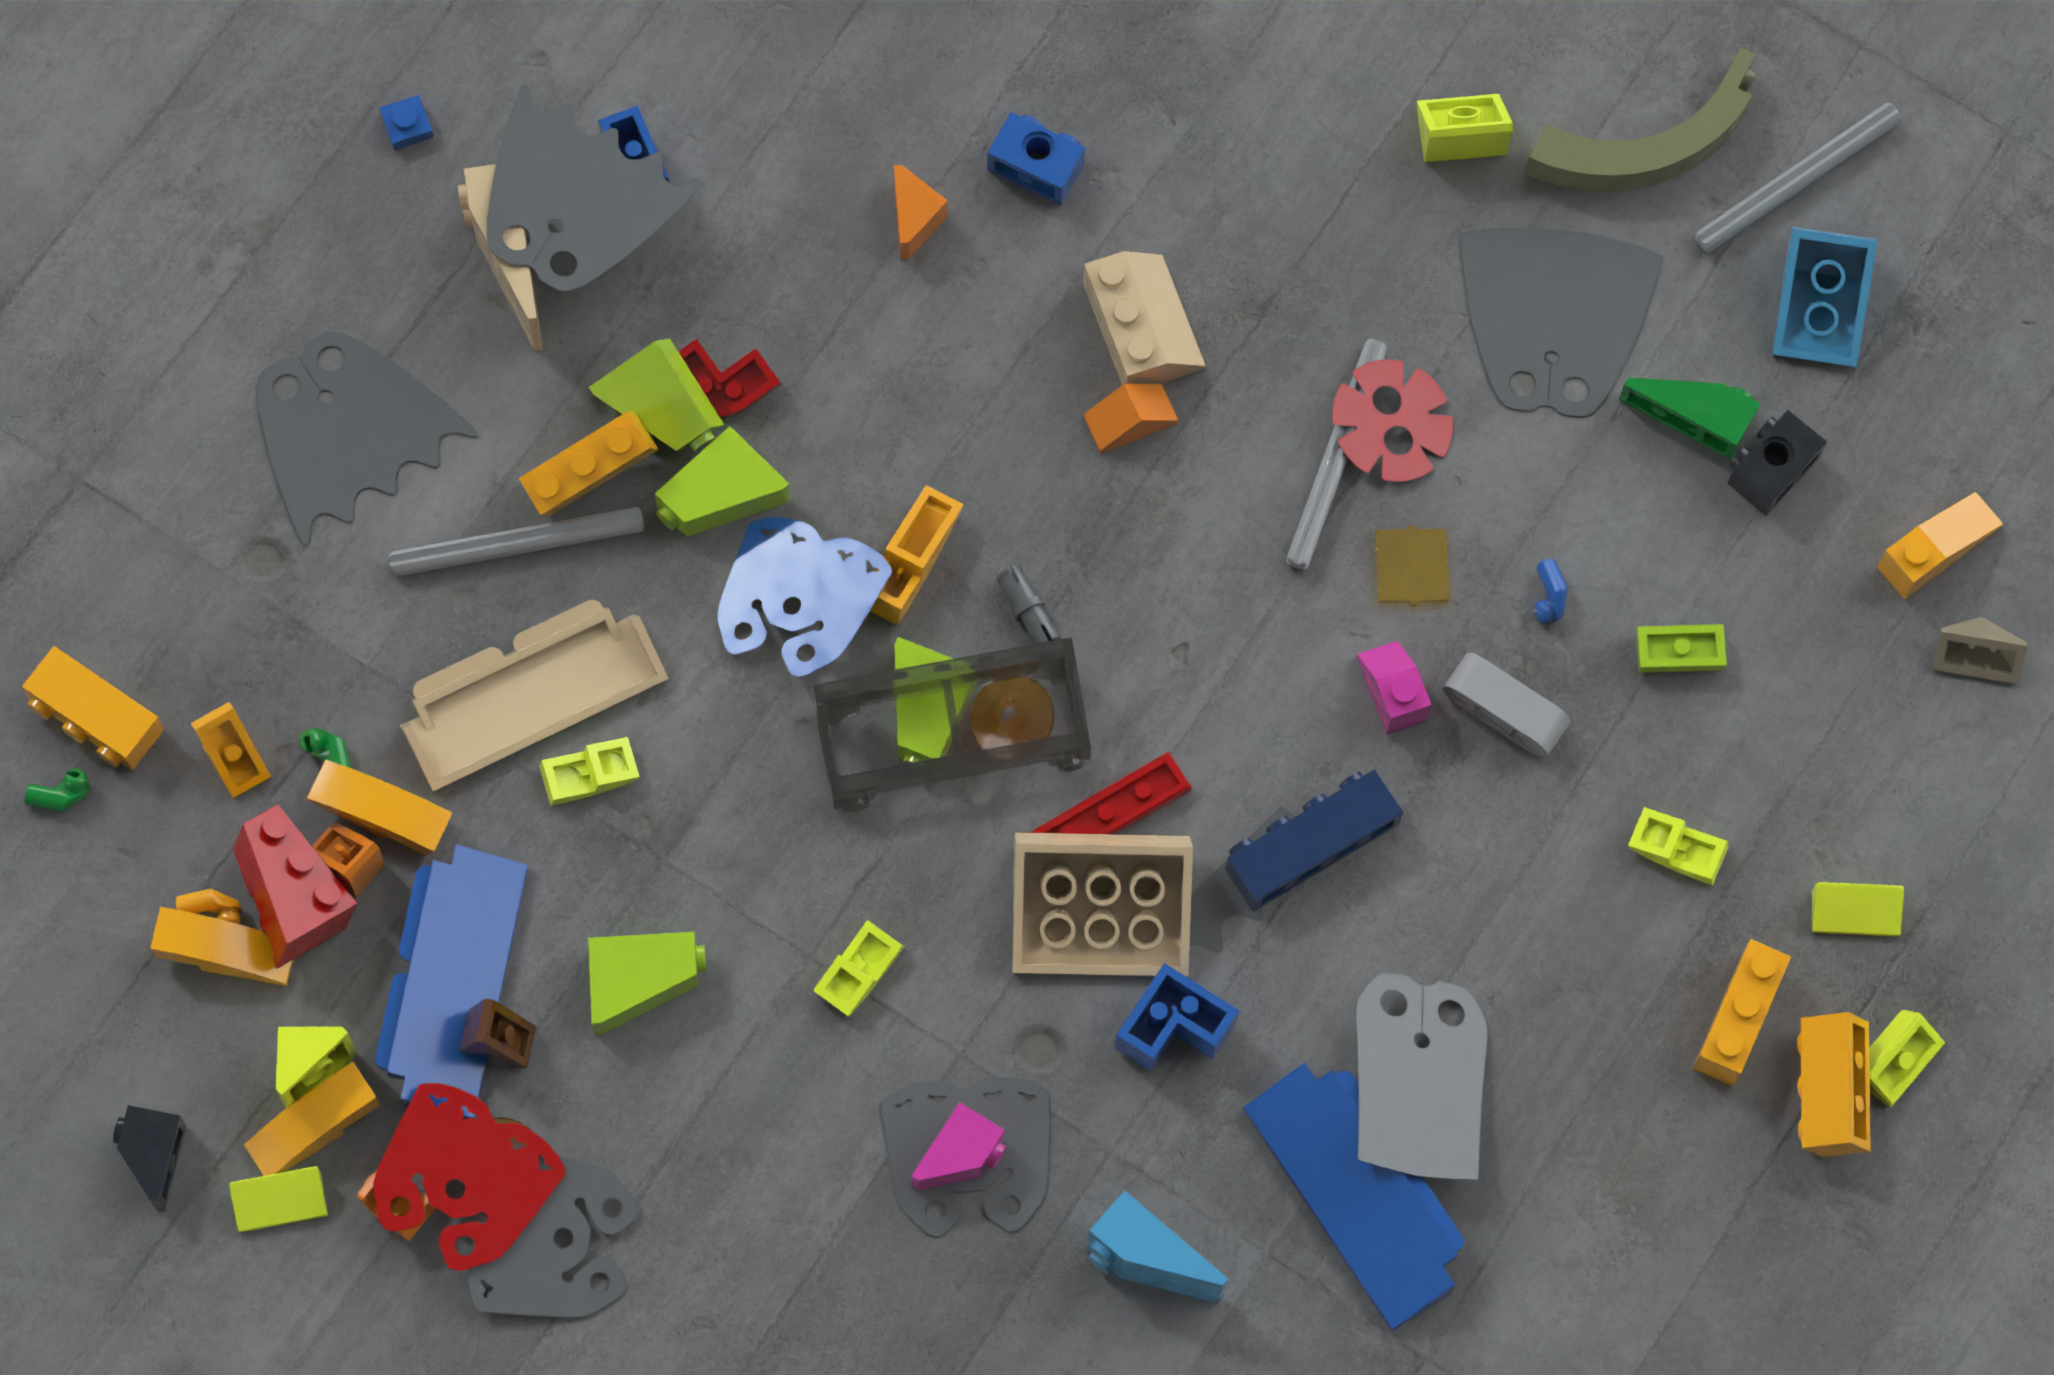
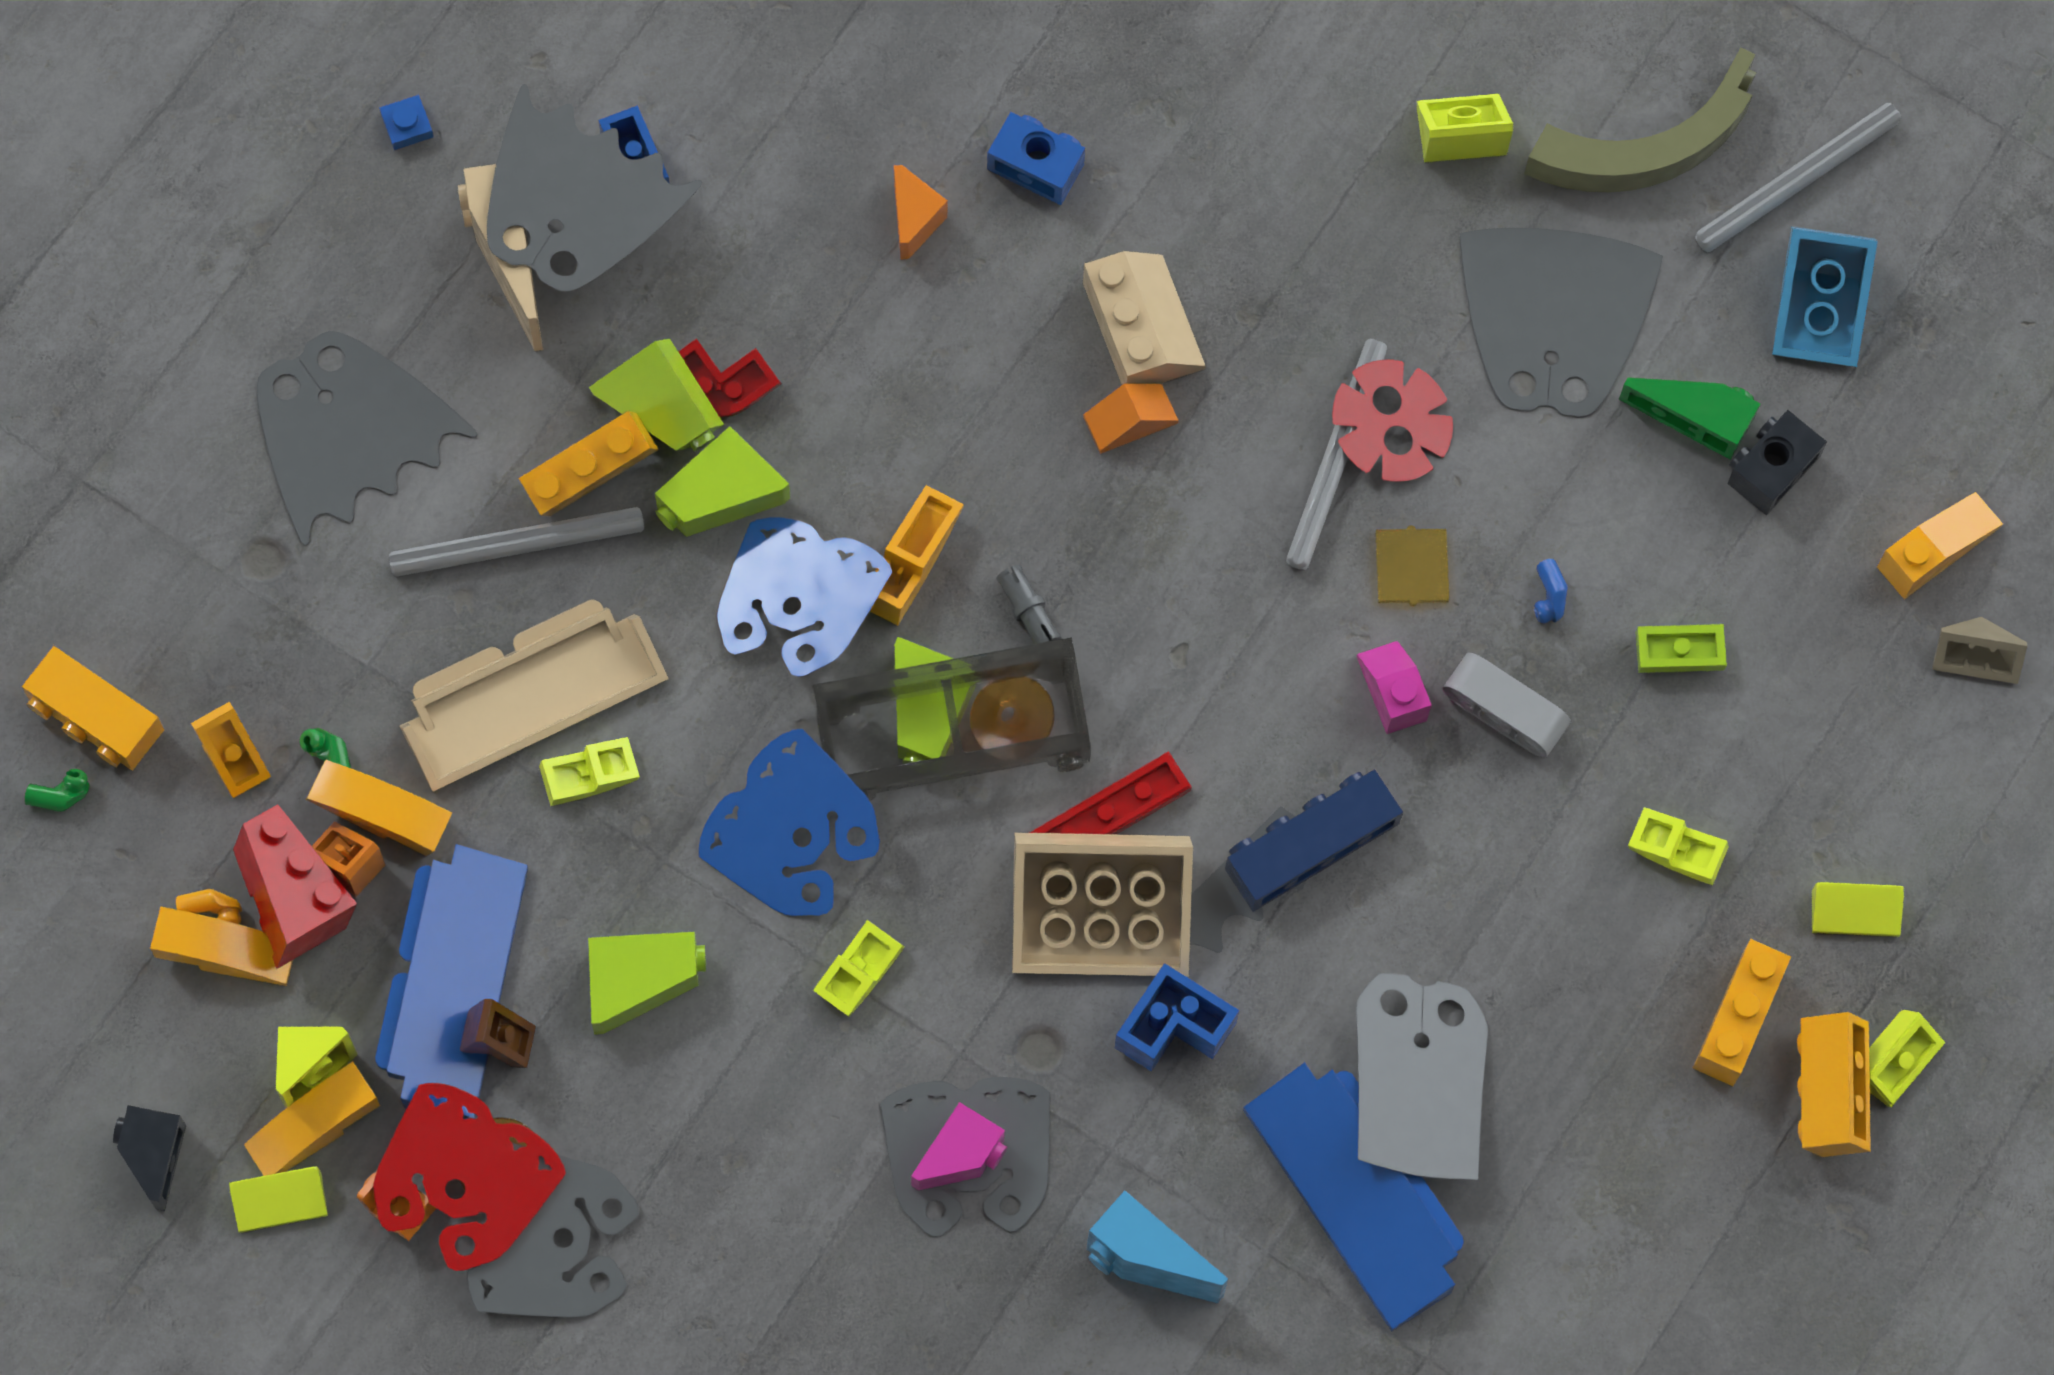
(771, 810): none -> blue piece

